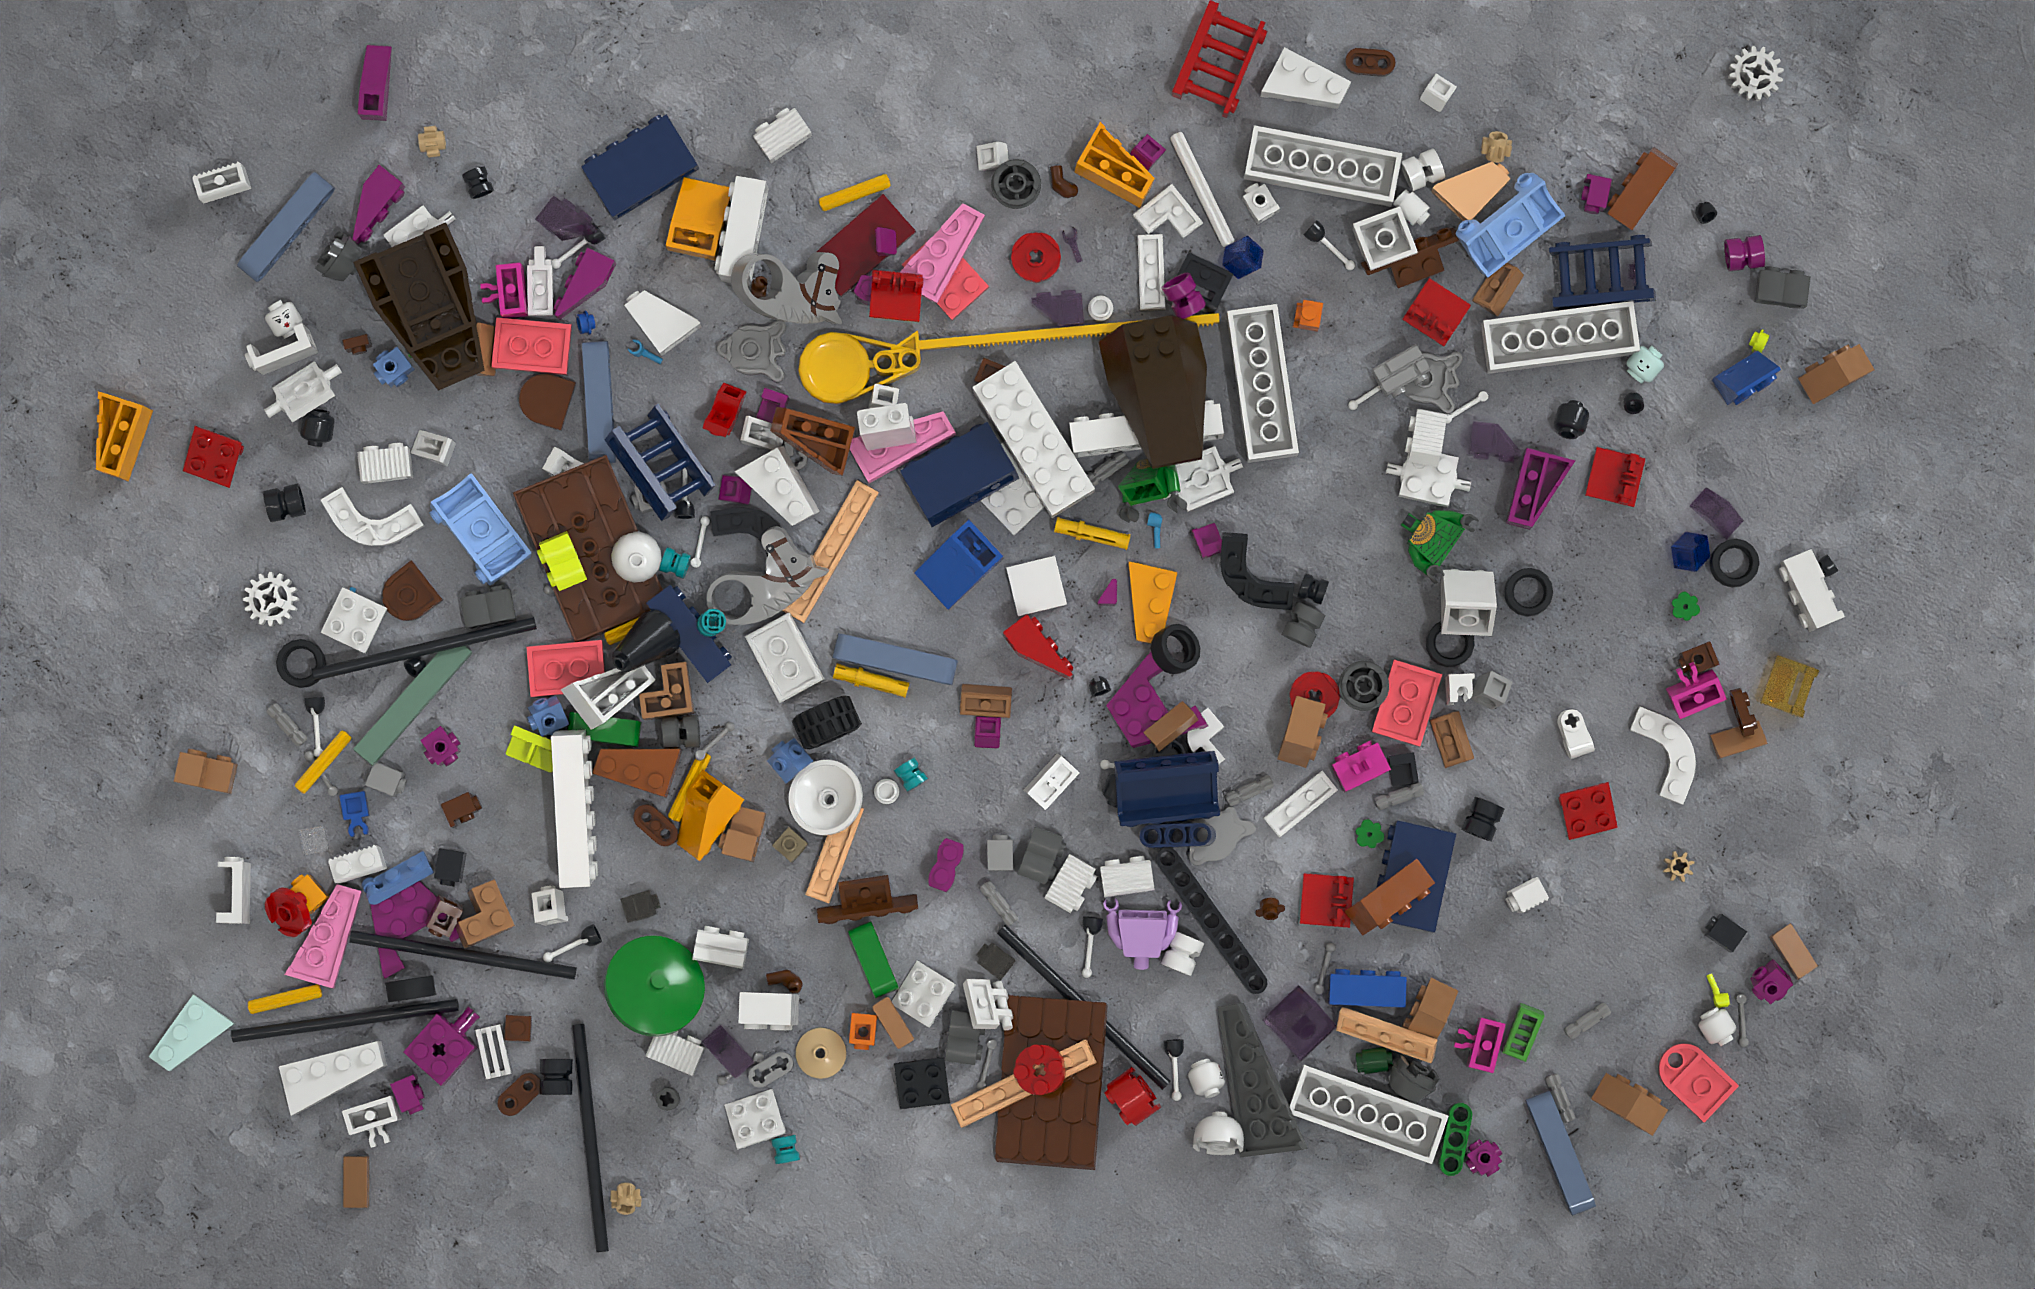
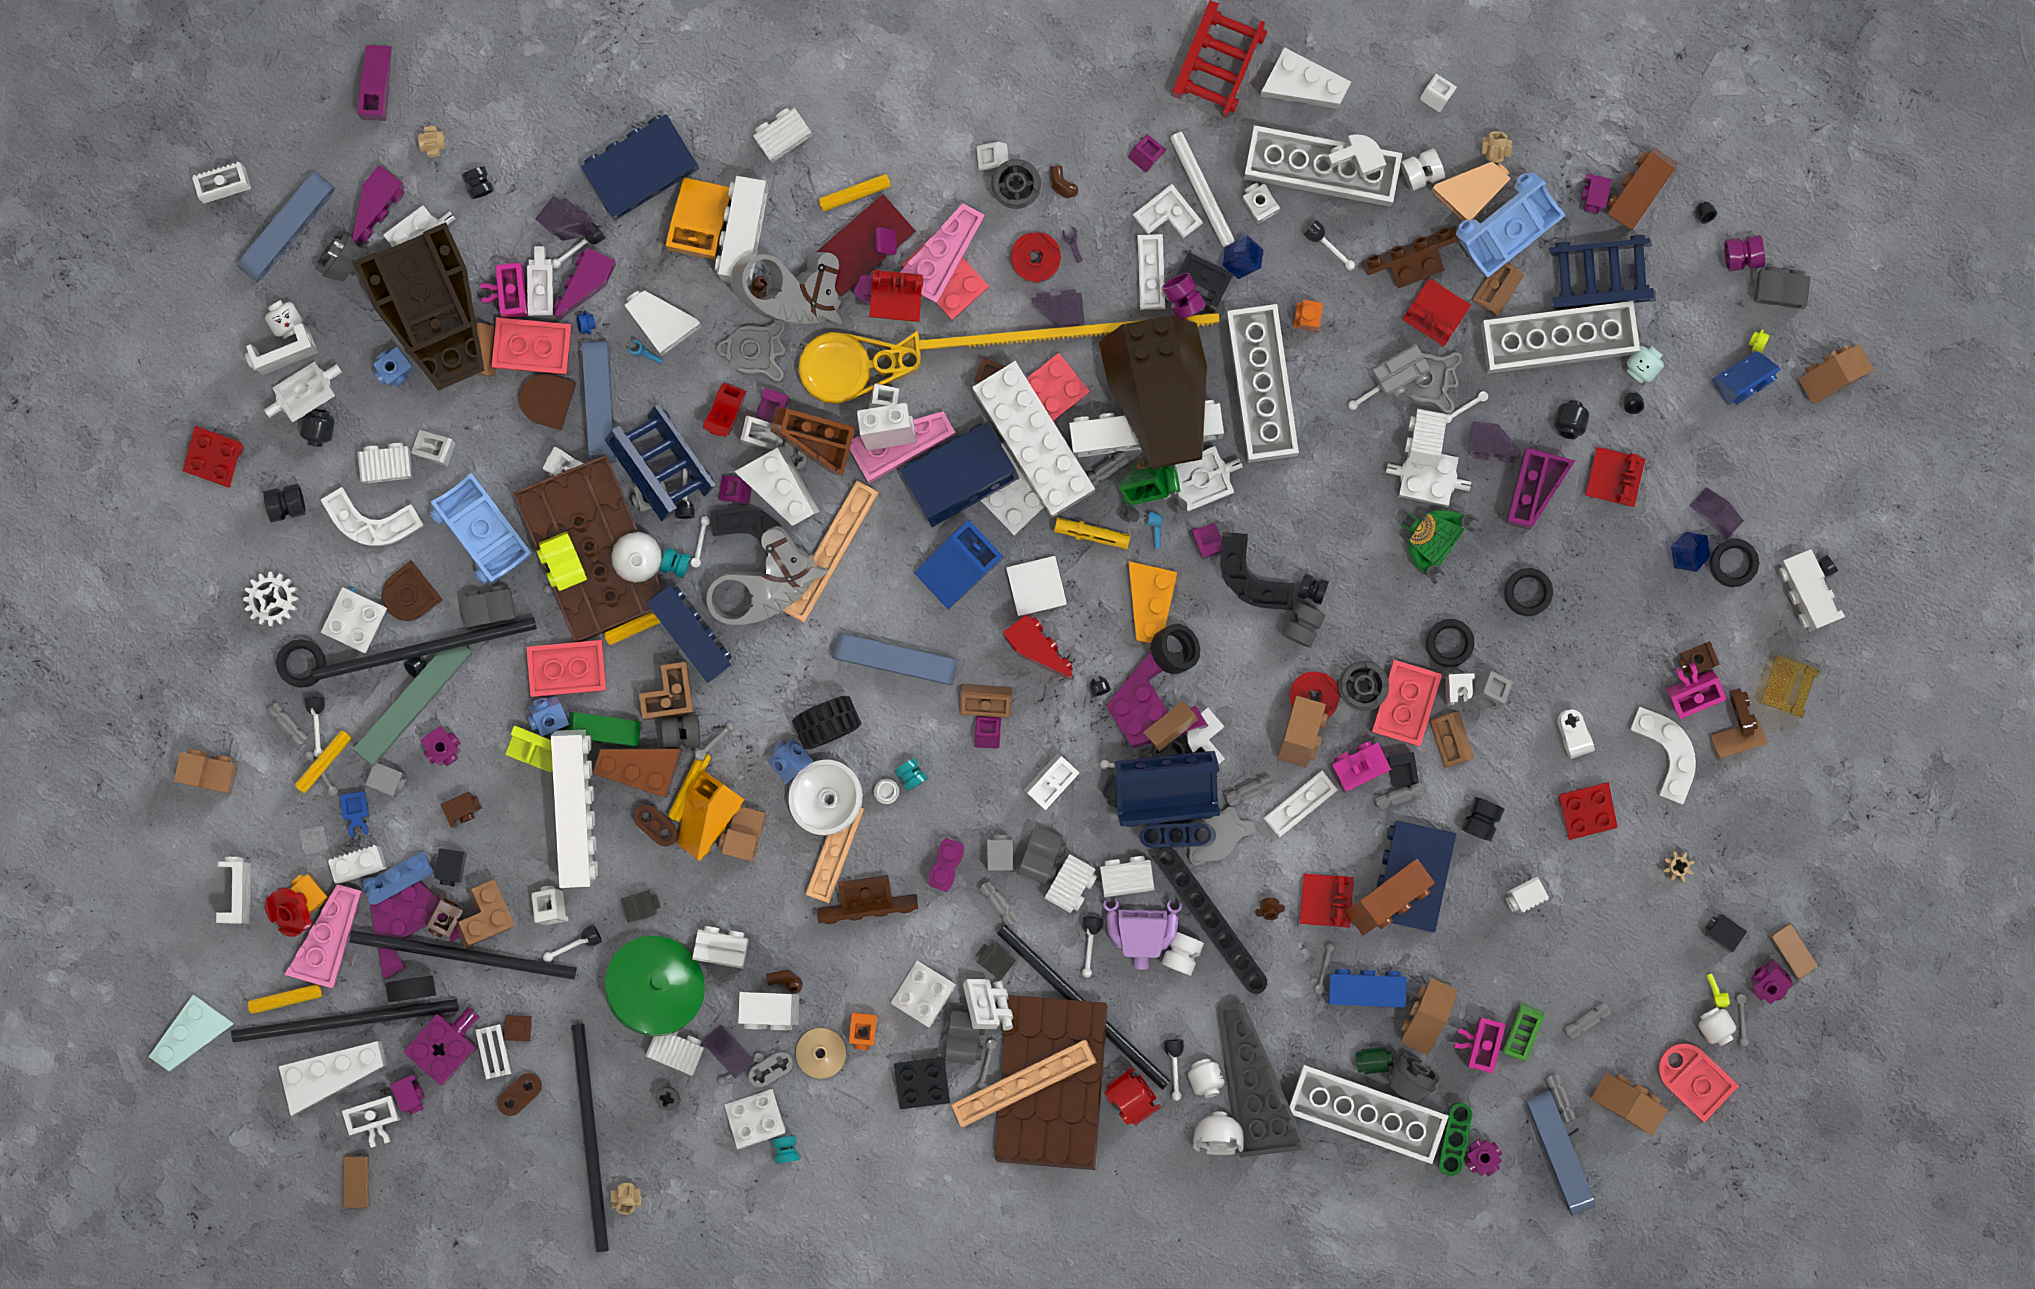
(119, 435): light orange wedge -> none
(357, 344): reddish brown plate -> none
(555, 1077): black wheel -> none
(606, 693): white wedge -> none
(646, 642): black cone -> none
(706, 624): teal wheel -> none
(784, 657): white tile -> none
(790, 845): dark tan brick -> none
(870, 680): yellow pin -> none
(873, 959): green beam -> none
(893, 1023): medium nougat slope -> none
(1054, 1068): red plate -> none
(1057, 386): none -> coral plate
(1100, 308): white plate -> none
(1109, 597): magenta slope -> none
(1113, 168): light orange wedge -> none
(1299, 1023): clear purple slope -> none
(1364, 152): none -> white brick
(1370, 61): reddish brown plate -> none
(1376, 837): green plant -> none
(1384, 238): white slope -> none
(1386, 1035): light nougat tile -> none
(1412, 207): white brick -> none
(1468, 602): white slope -> none
(1692, 607): green plant -> none
(1765, 75): white gear -> none

